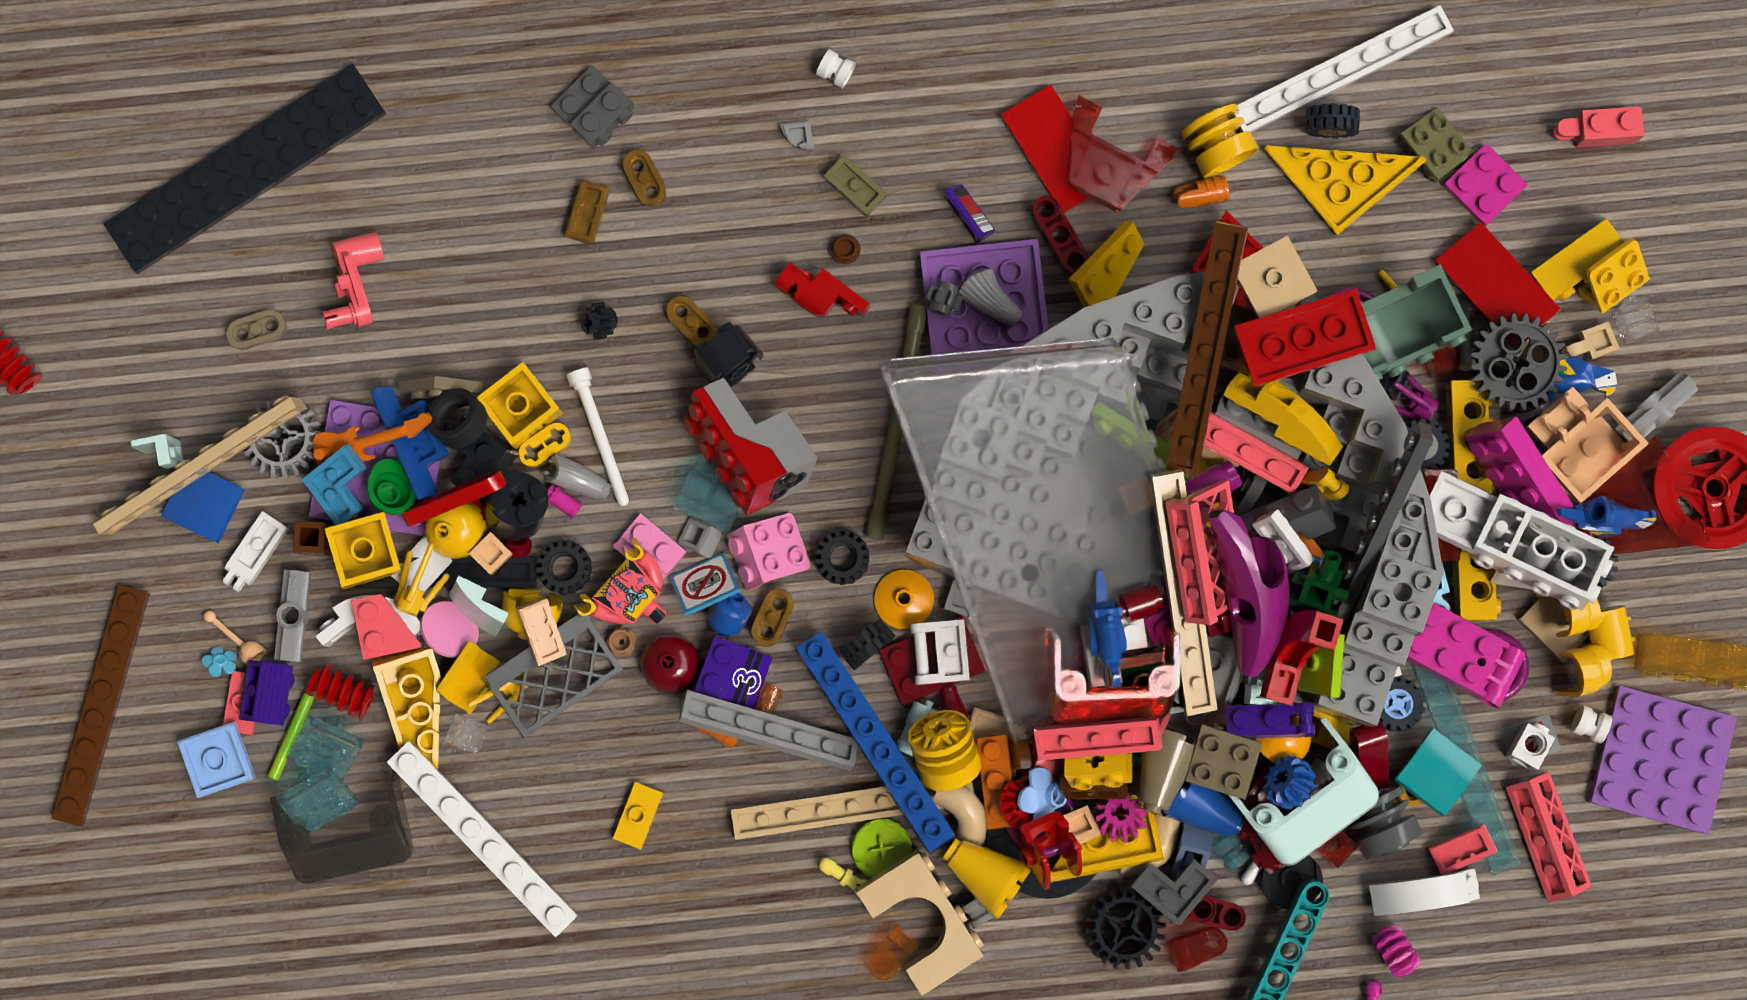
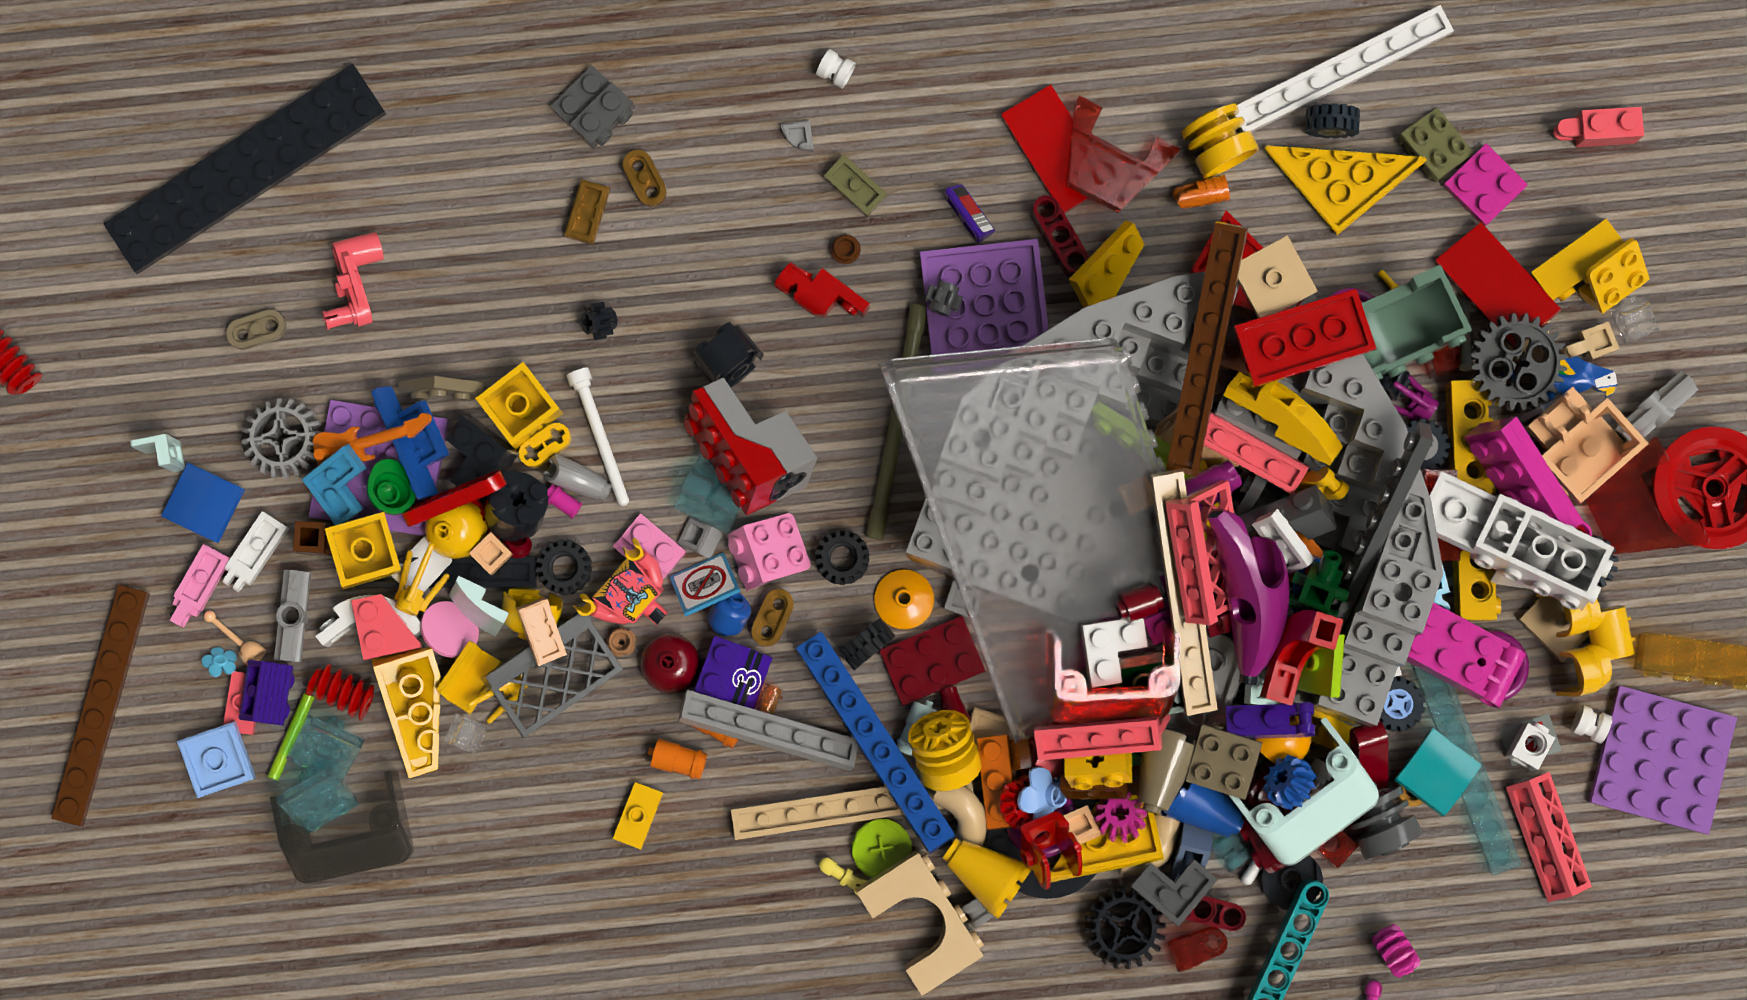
(198, 584): none -> bright pink hinge
(208, 459): tan plate -> none
(469, 430): black tyre -> none
(482, 838): white plate -> none
(678, 759): none -> orange piece
(692, 322): pearl gold plate -> none
(883, 962): clear orange plate -> none
(950, 652): white plate -> none
(985, 295): light grey piece -> none
(1106, 633): blue animal -> none
(1424, 893): white arch -> none
(1463, 849): coral plate -> none
(1607, 517): blue animal -> none

